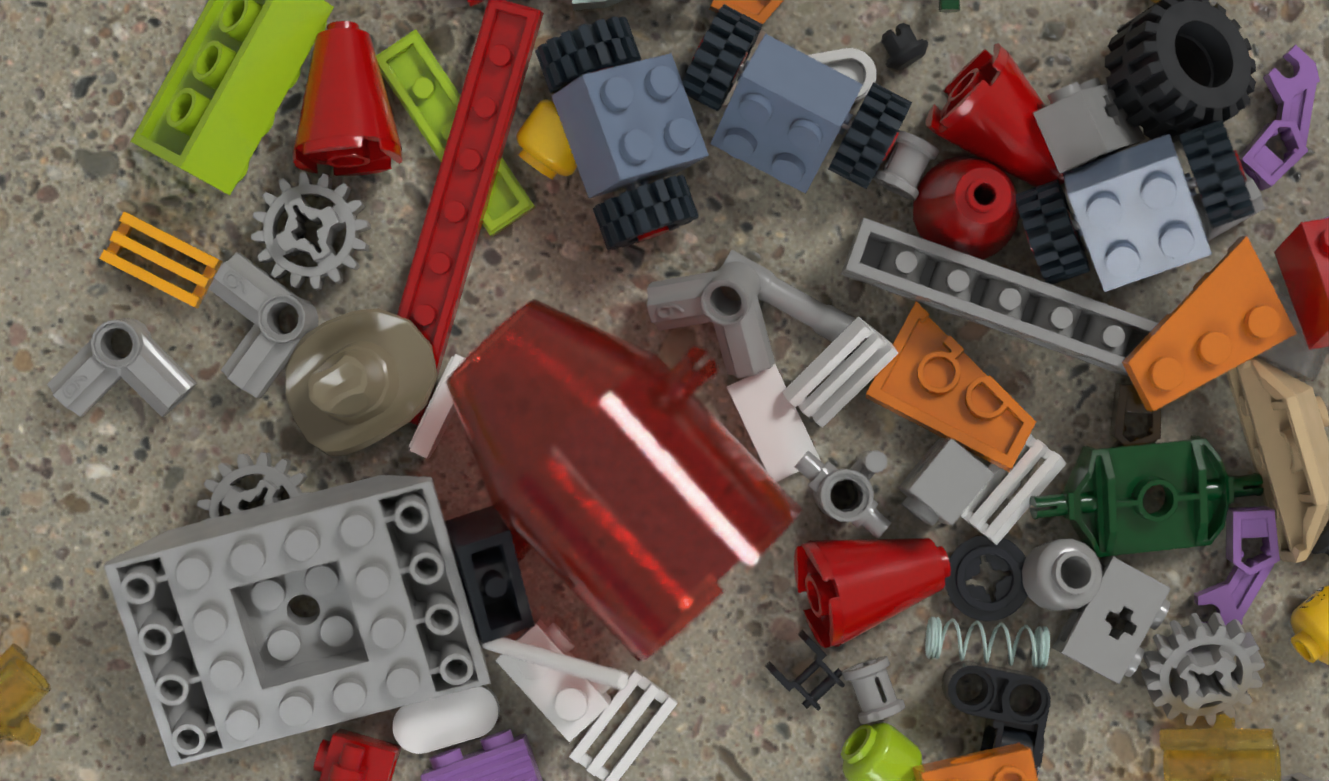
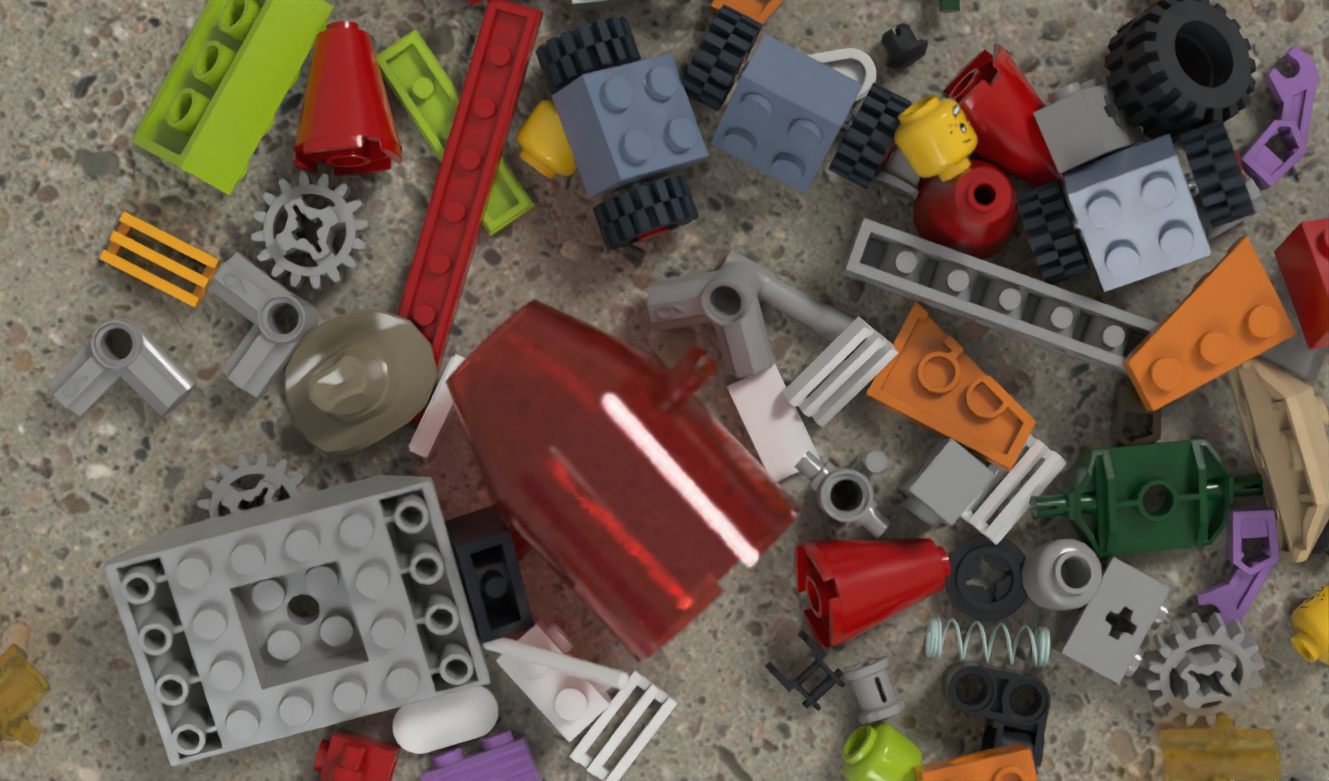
(935, 138): none -> yellow head

